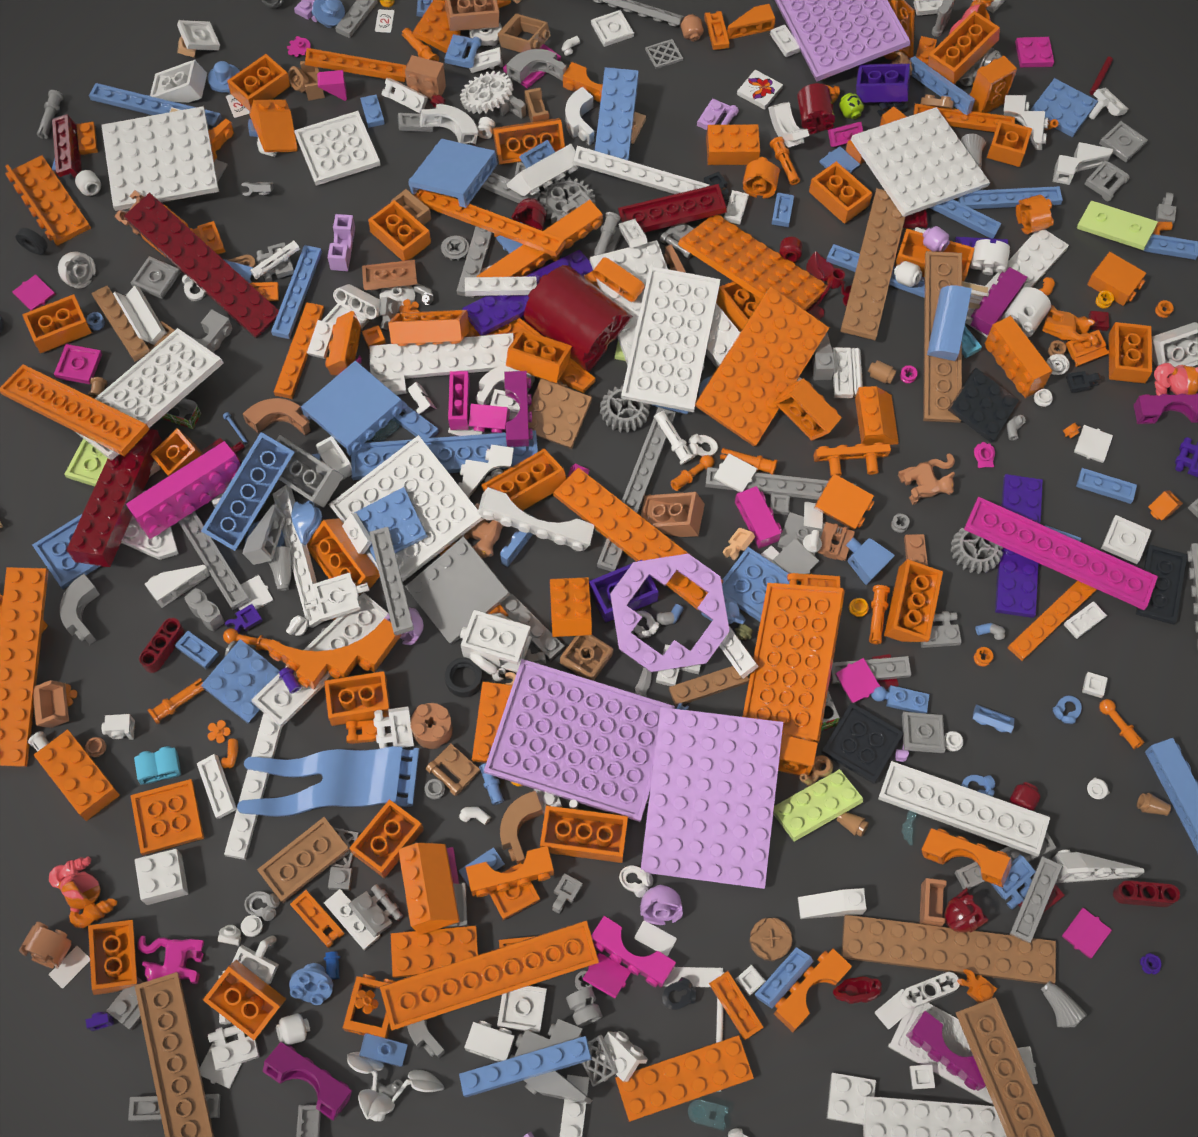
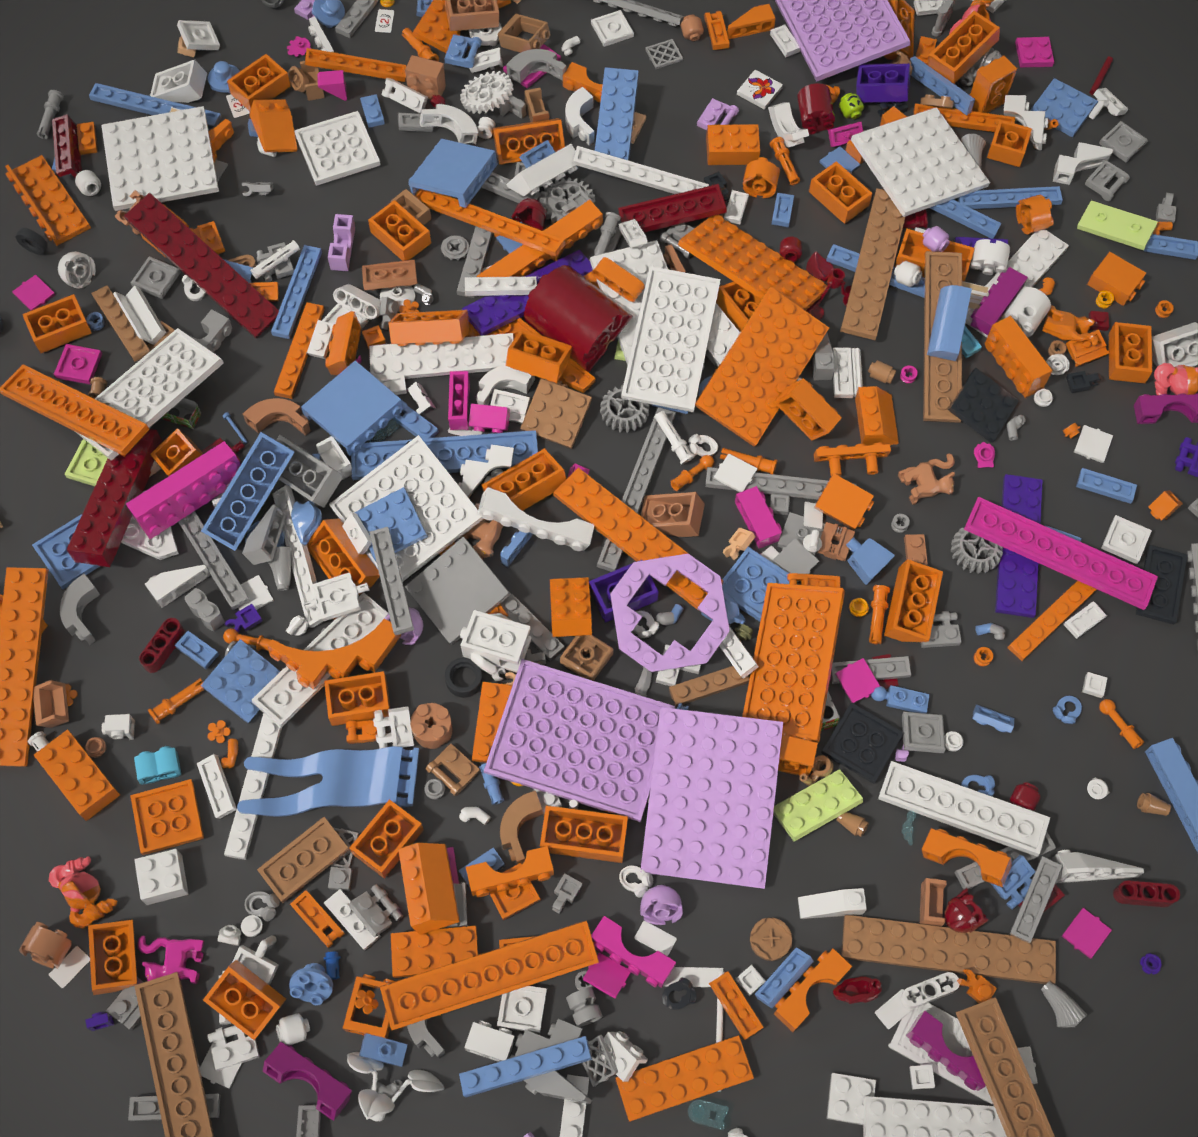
(289, 679): dark purple pin -> none
(320, 38): none -> white plate
(517, 429): magenta arch -> none

